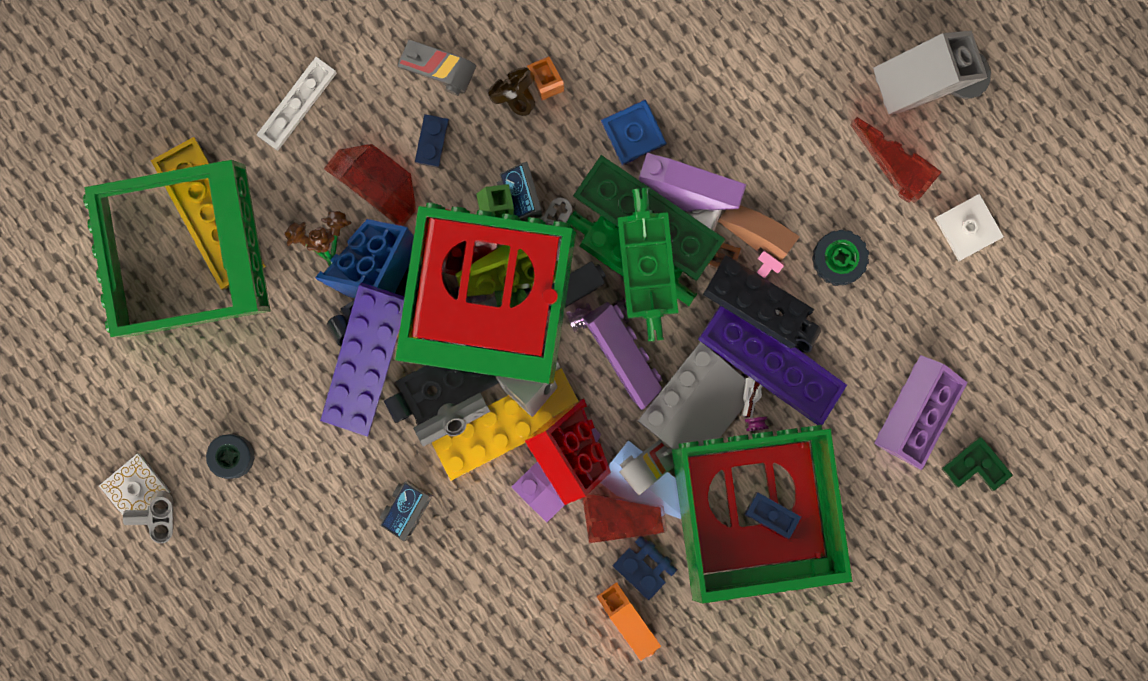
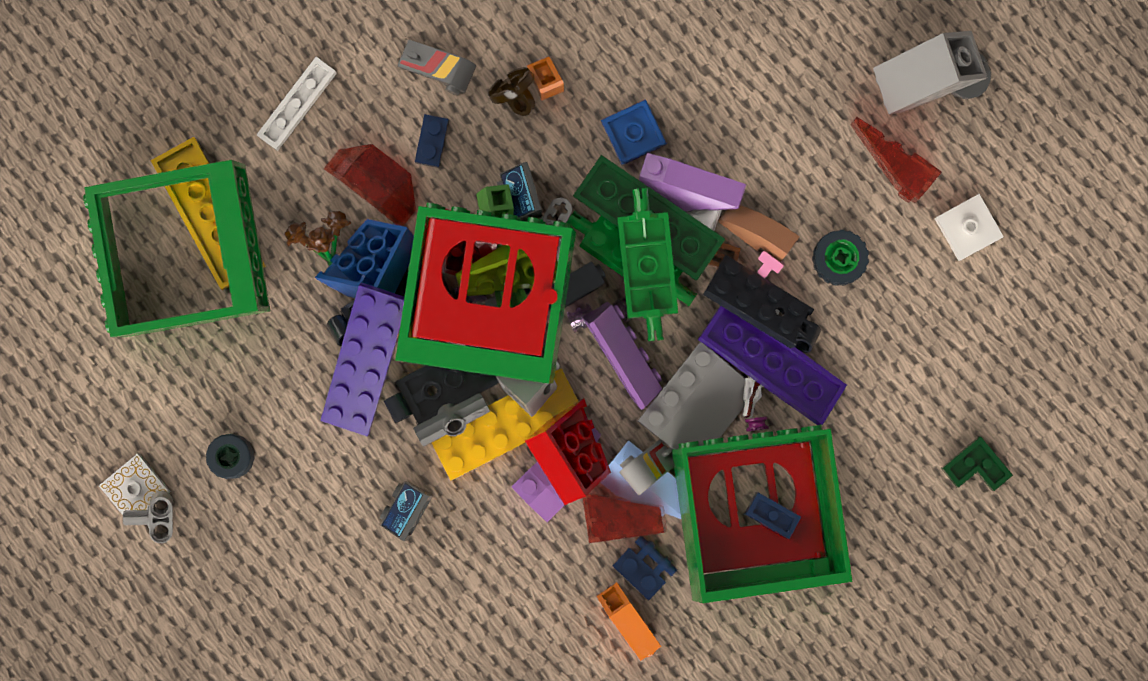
(921, 412): medium lavender slope -> none

